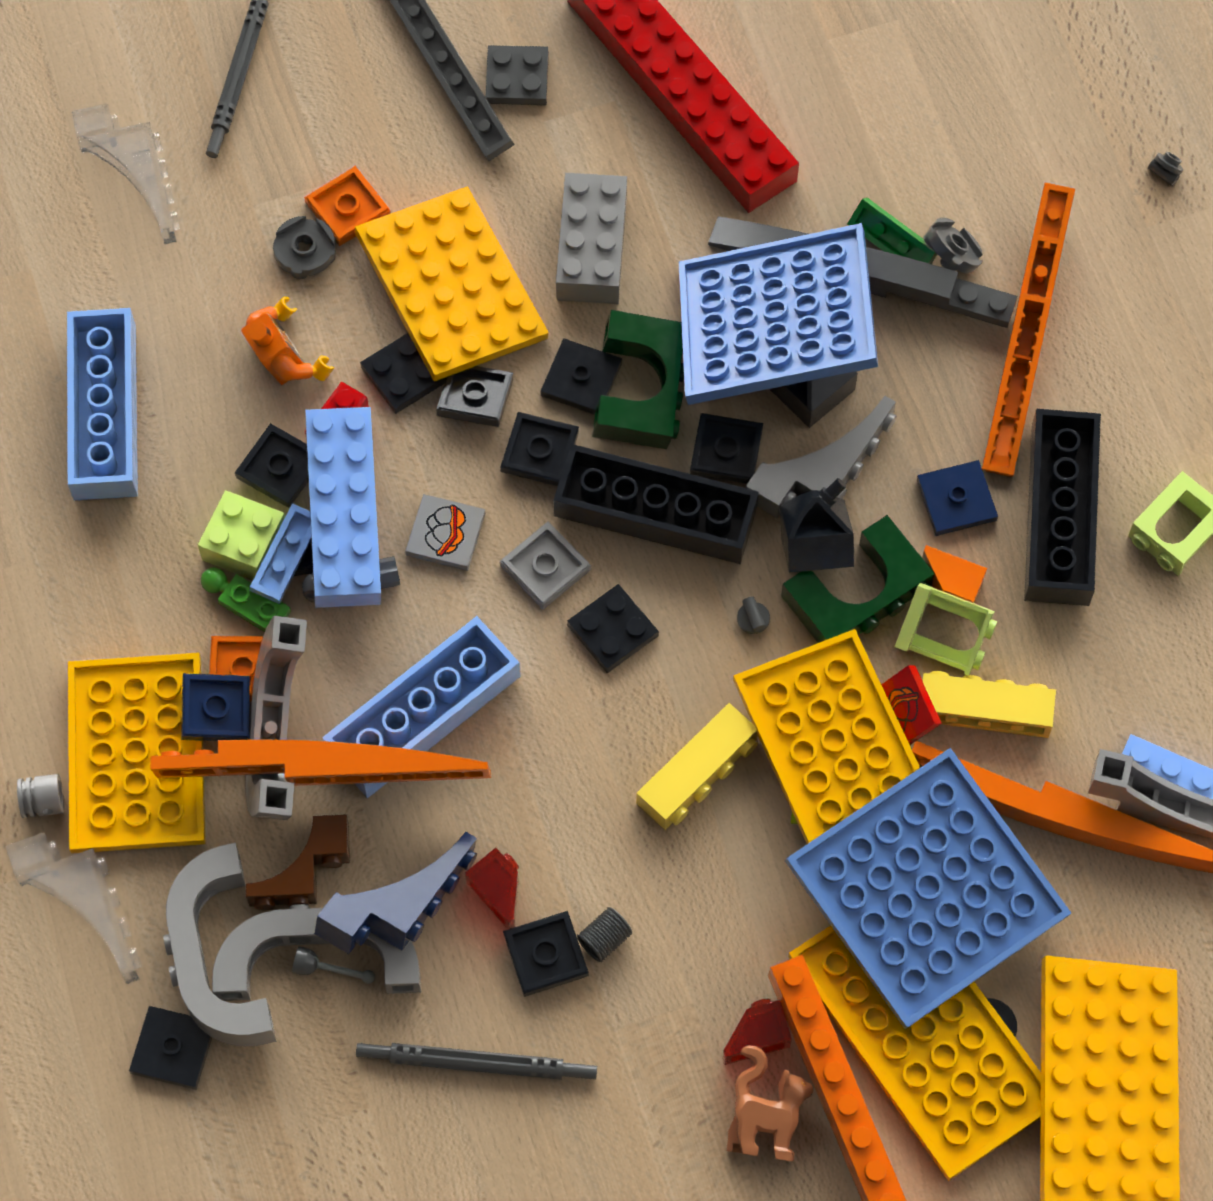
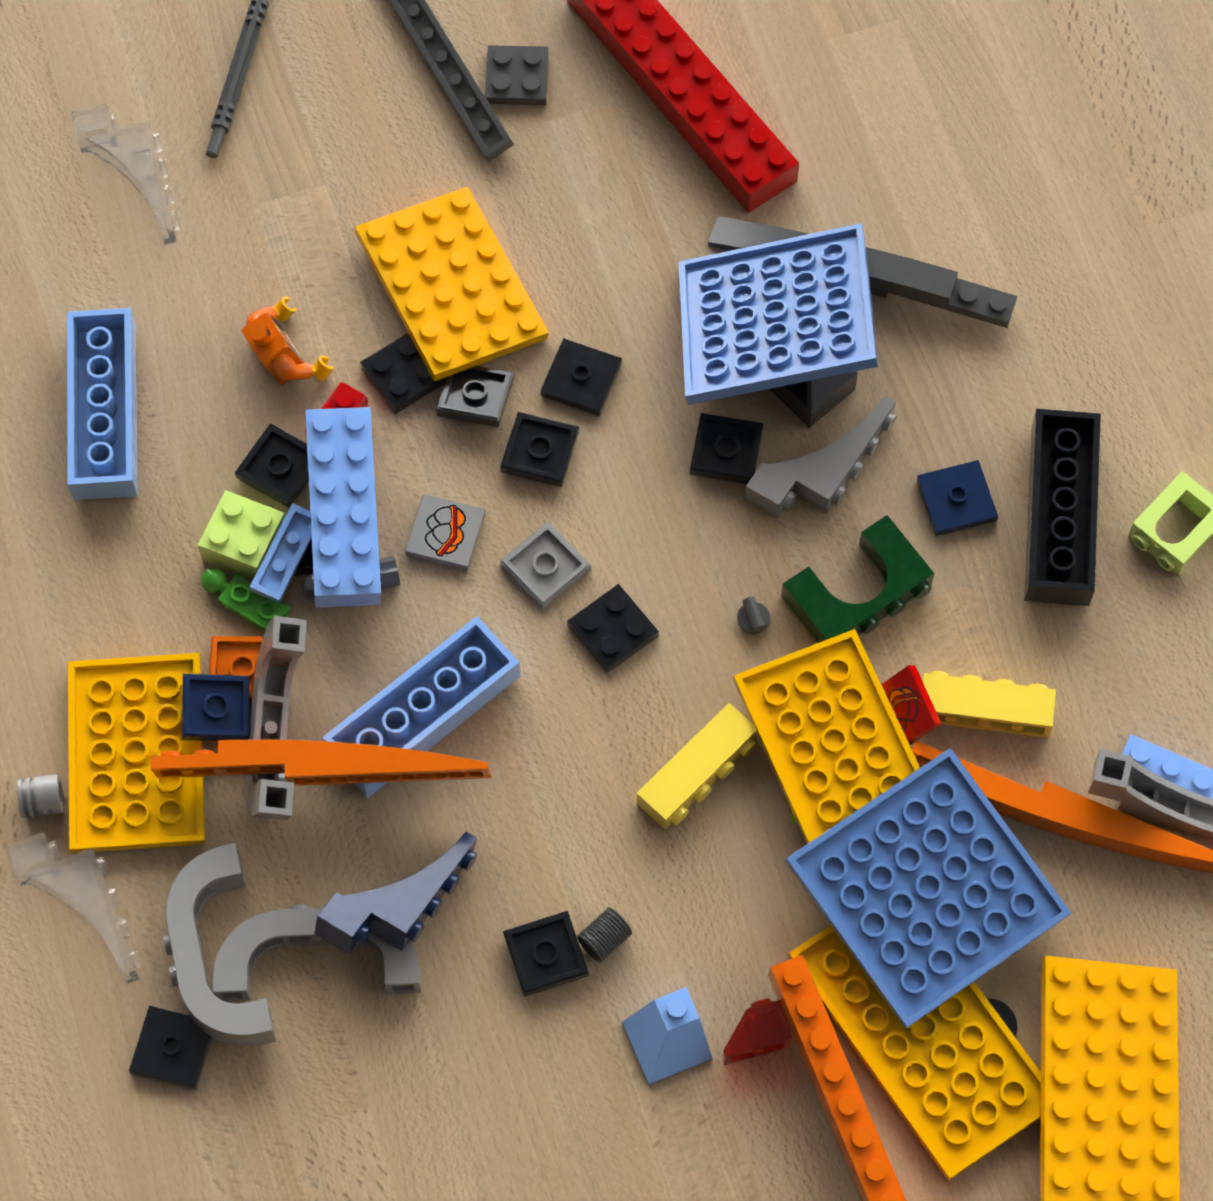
(297, 884): reddish brown arch -> none
(307, 962): hinge -> none
(308, 262): dark grey plate -> none
(346, 204): orange tile -> none
(476, 1061): dark grey axle -> none
(496, 884): clear red slope -> none
(591, 238): light grey brick -> none
(655, 503): black brick -> none
(661, 346): dark green arch -> none
(667, 1036): none -> light blue slope
(764, 1115): nougat animal -> none
(817, 530): black piece -> none
(890, 233): green plate -> none
(954, 574): orange slope -> none
(955, 248): dark grey plate -> none
(960, 659): yellowish green panel -> none
(1028, 330): orange slope -> none
(1166, 167): dark grey plate -> none

